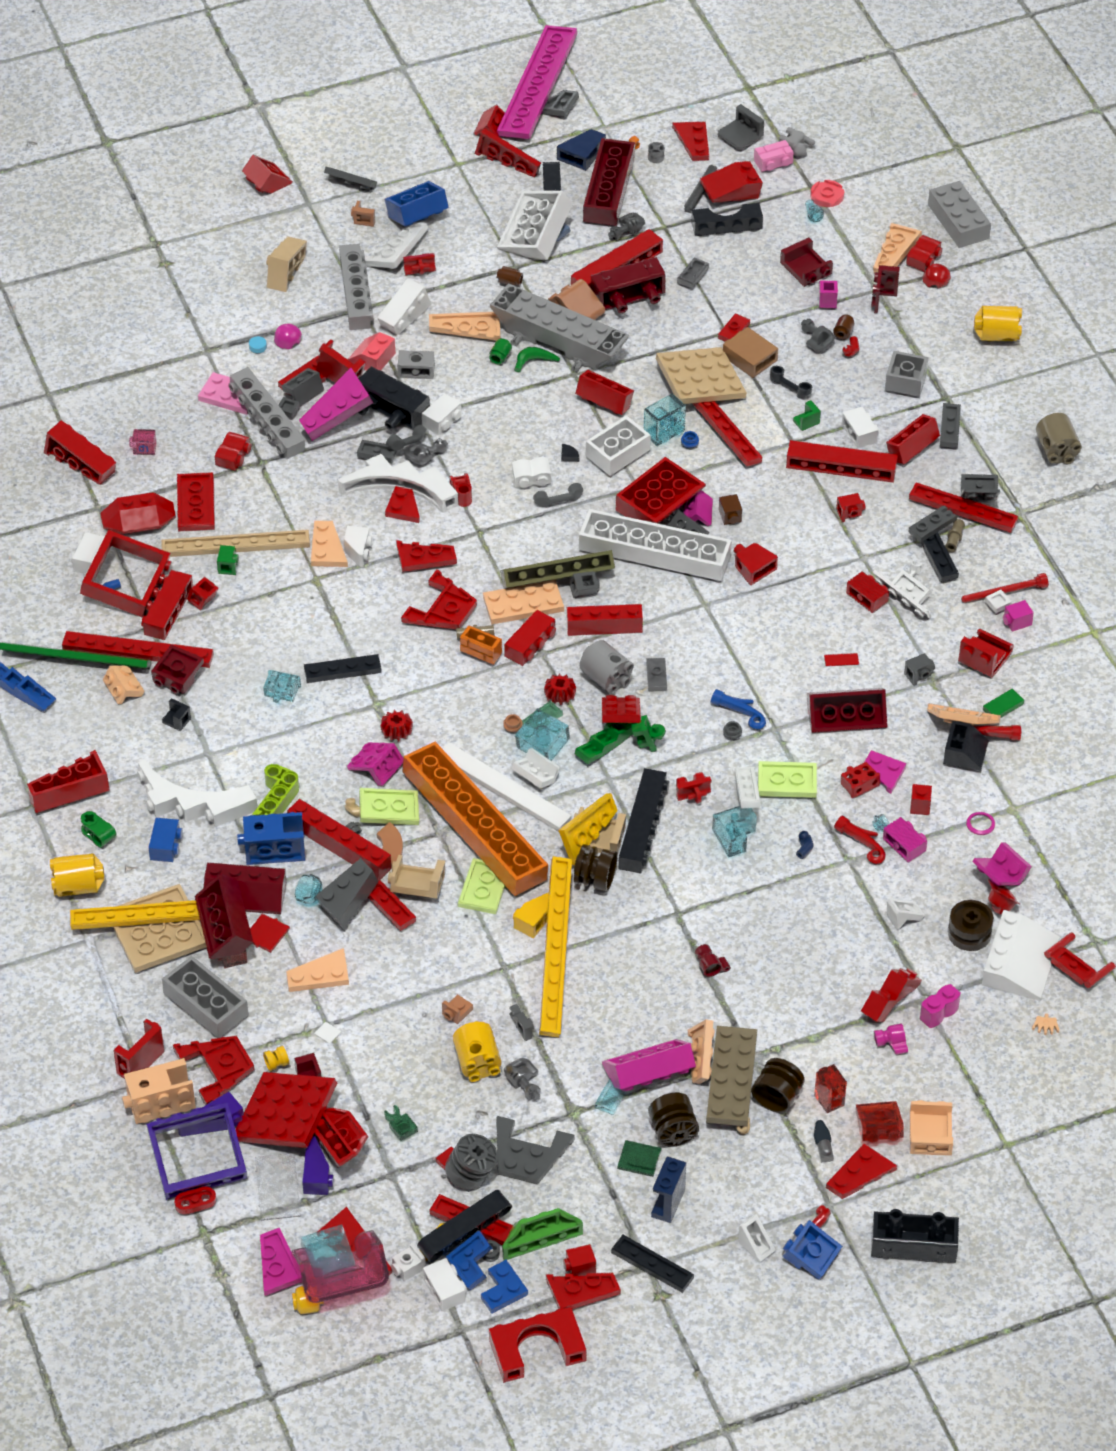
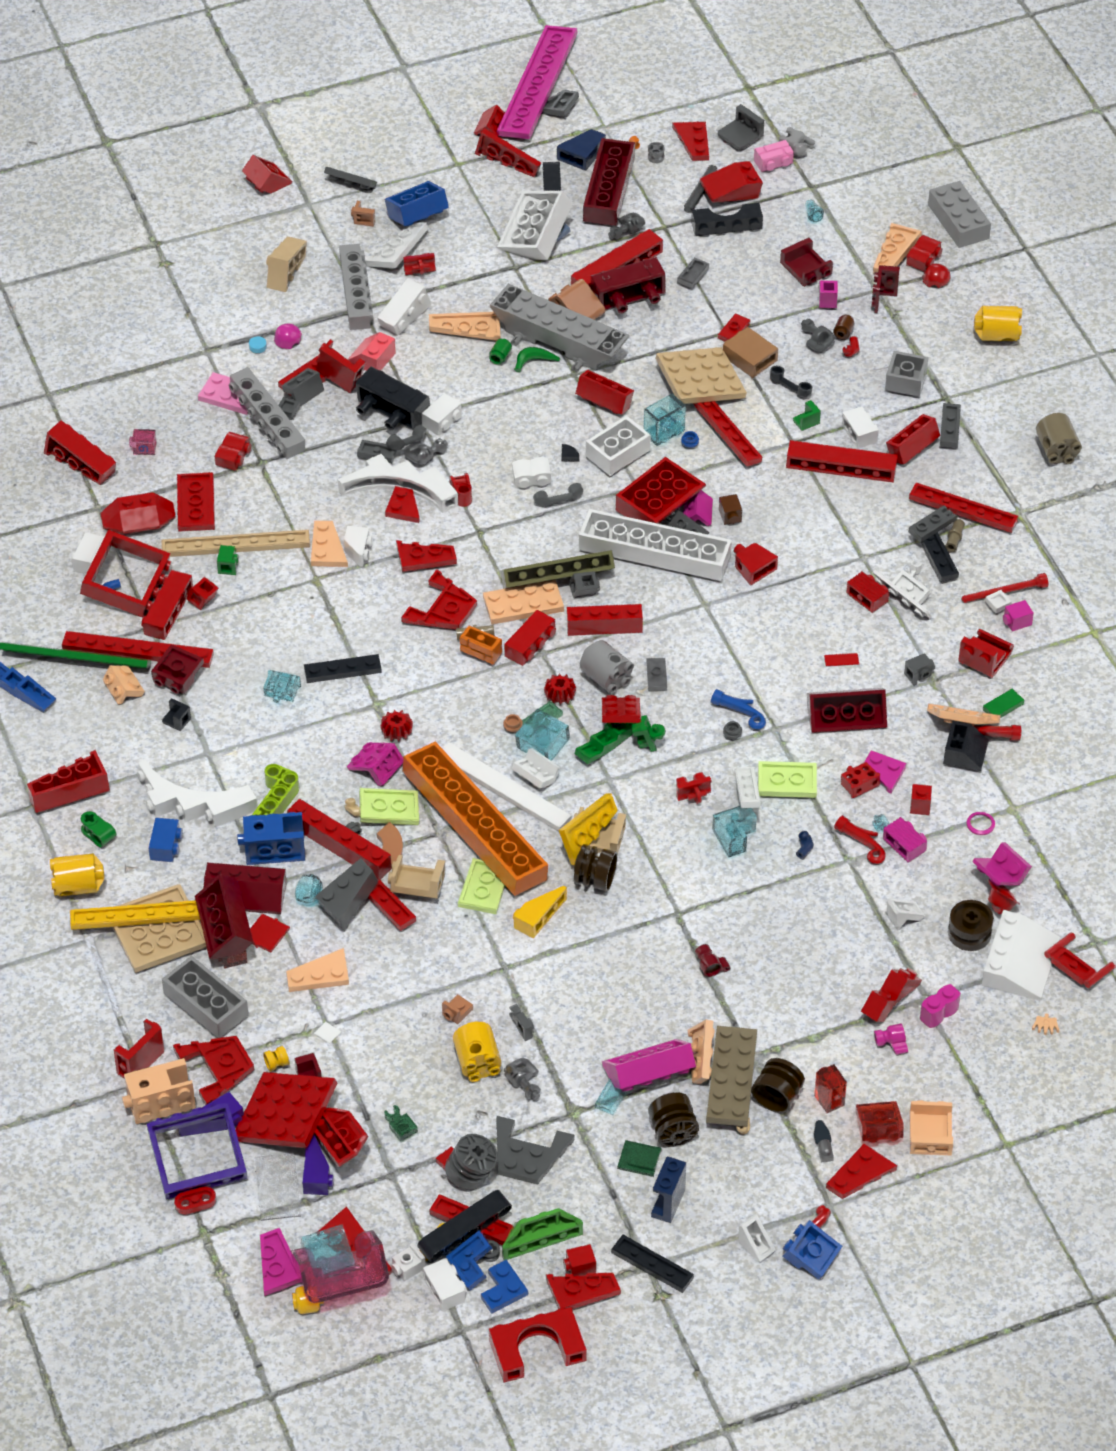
(336, 405): dark pink wedge -> none
(416, 364): light grey brick -> none
(509, 275): reddish brown brick -> none
(555, 947): yellow plate -> none
(643, 820): black brick -> none
(827, 193): coral tile -> none
(850, 506): red brick -> none
(915, 1236): black piece -> none
(979, 486): dark grey bracket -> none

